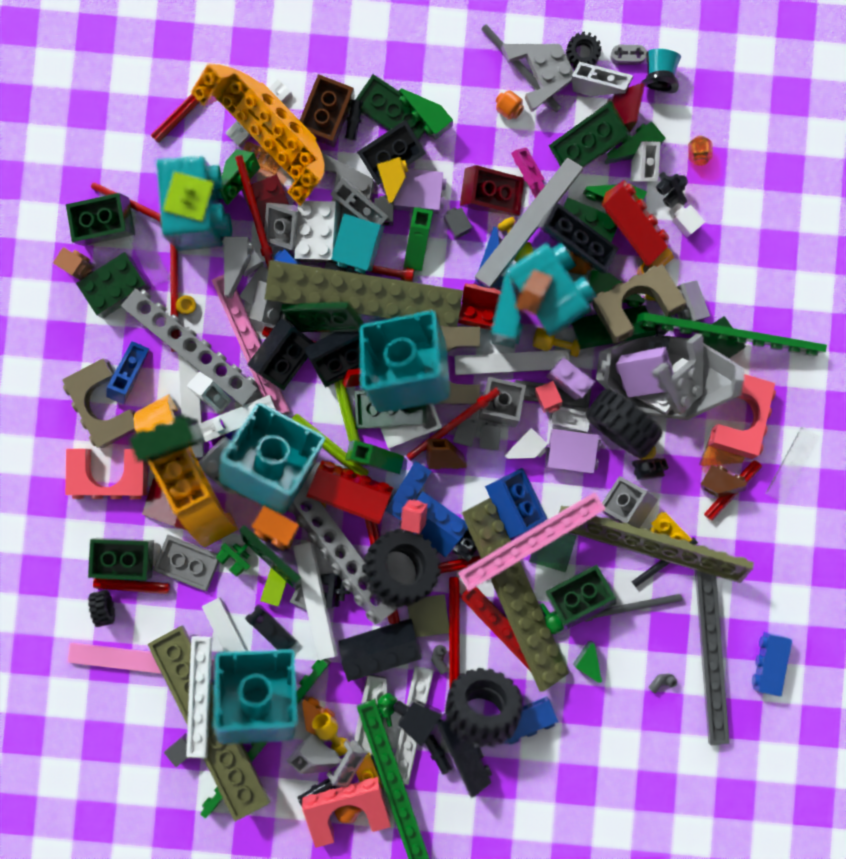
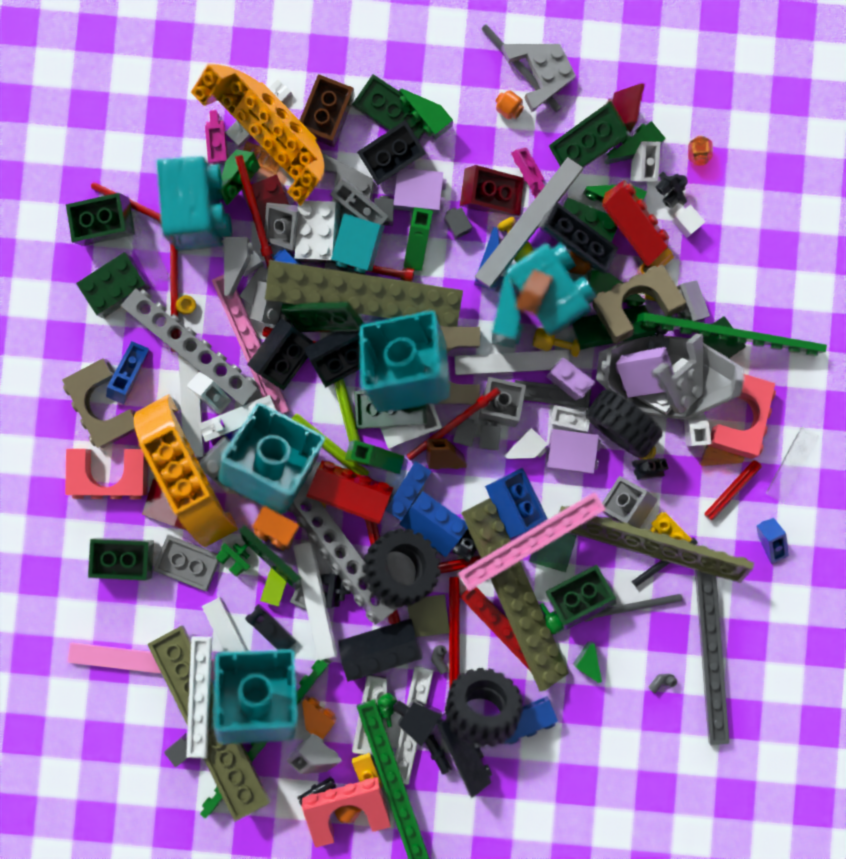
(73, 263): nougat brick -> none
(101, 608): black tyre -> none
(131, 585): red axle -> none
(163, 130): red axle -> none
(166, 439): dark green brick -> none
(188, 196): lime piece -> none
(216, 139): none -> dark pink hinge
(326, 729): yellow piece -> none
(348, 765): light grey hinge -> none
(352, 378): red tile -> none
(354, 119): black pin -> none
(393, 176): yellow slope -> none
(414, 516): coral brick -> none
(479, 306): red bracket -> none
(548, 397): coral brick -> none
(587, 40): black tyre -> none
(598, 80): light grey slope -> none
(628, 56): light grey beam -> none
(662, 70): hat -> none
(697, 431): none -> white slope
(721, 483): reddish brown slope -> none
(771, 663): blue brick -> none
(773, 540): none -> blue slope

